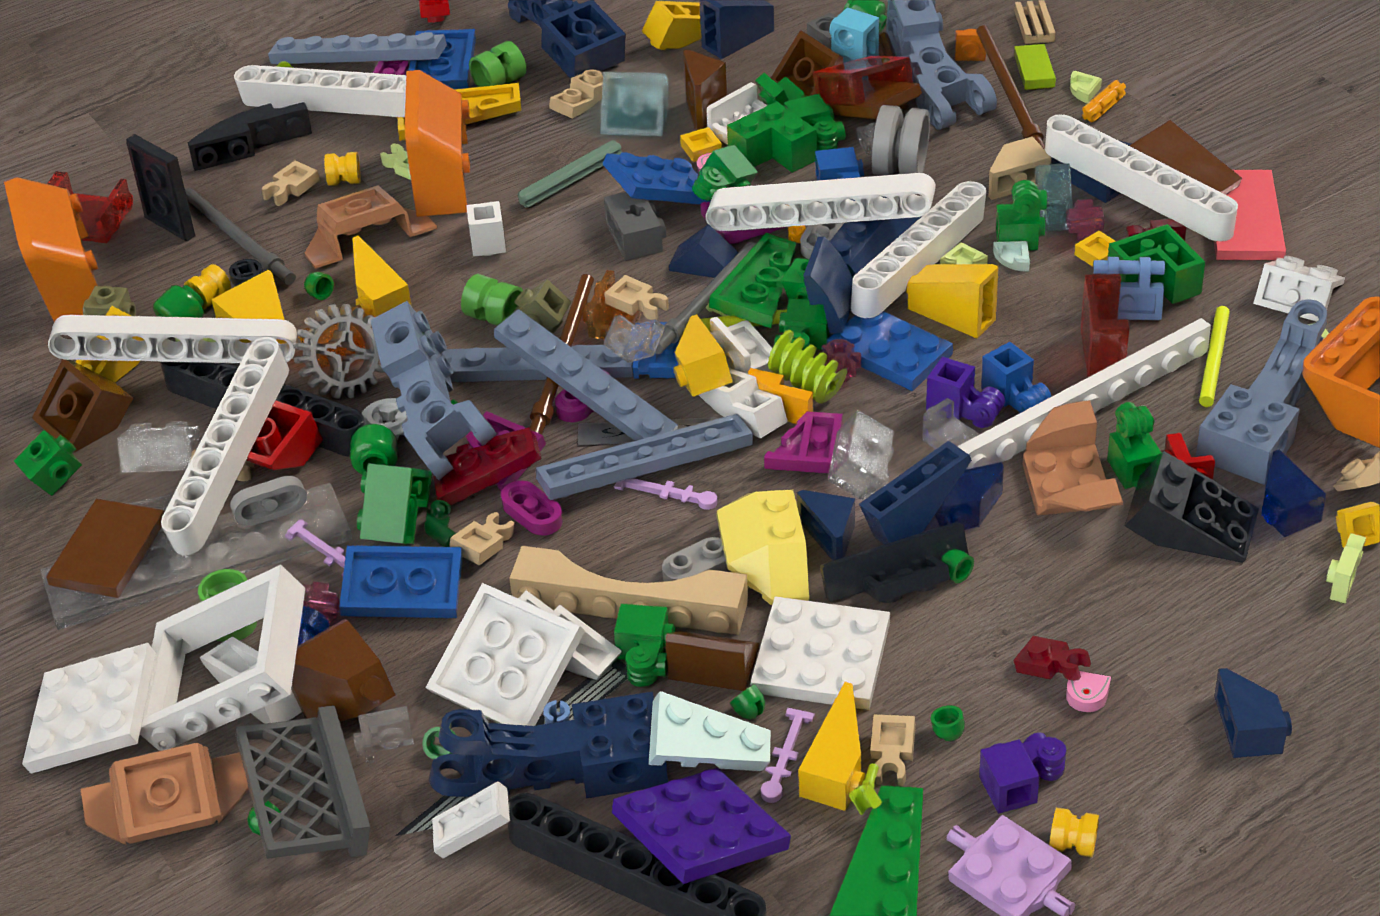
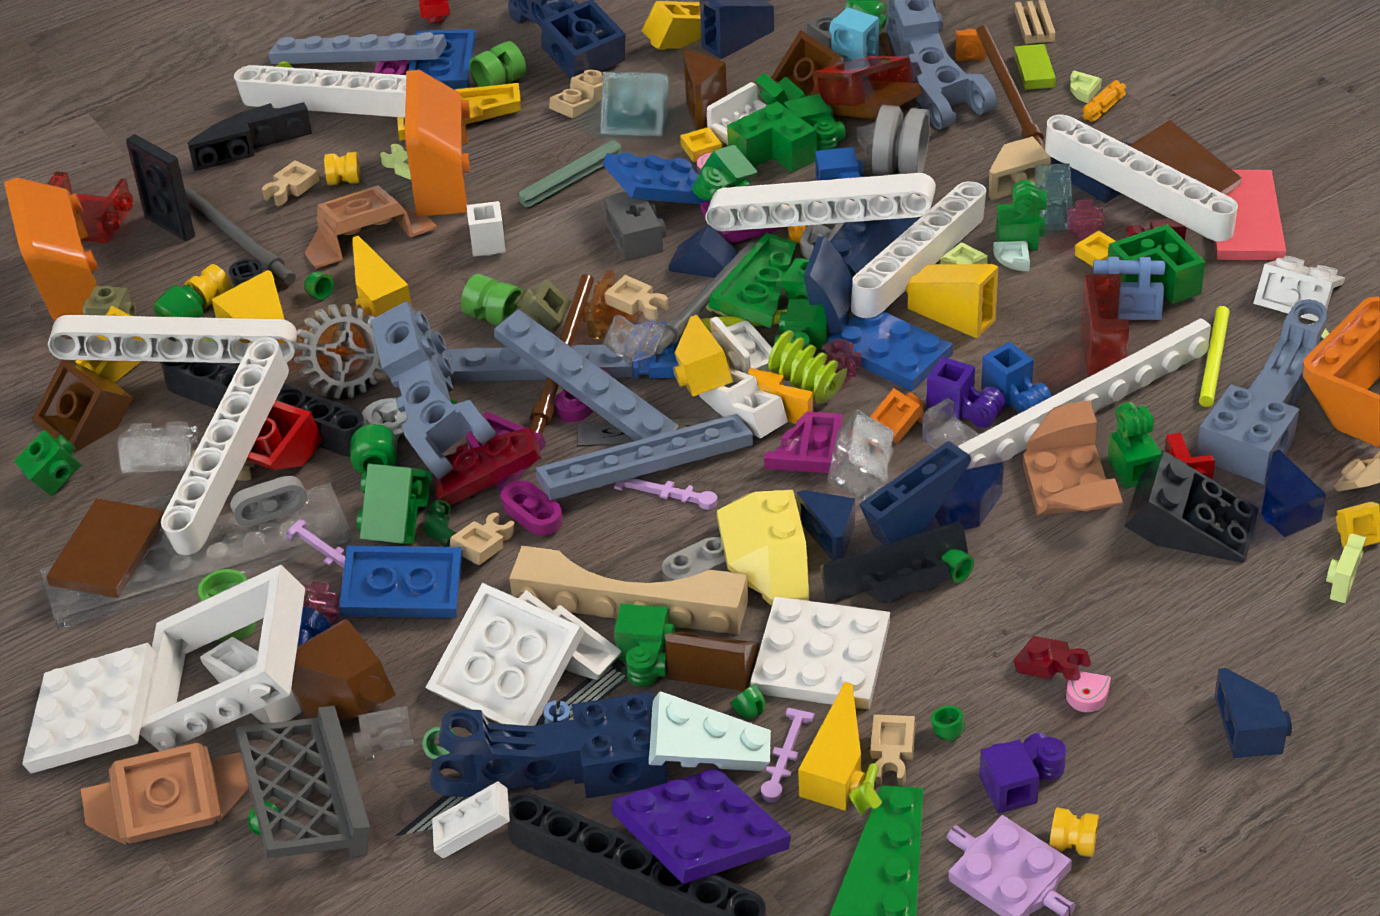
(899, 413): none -> orange bracket

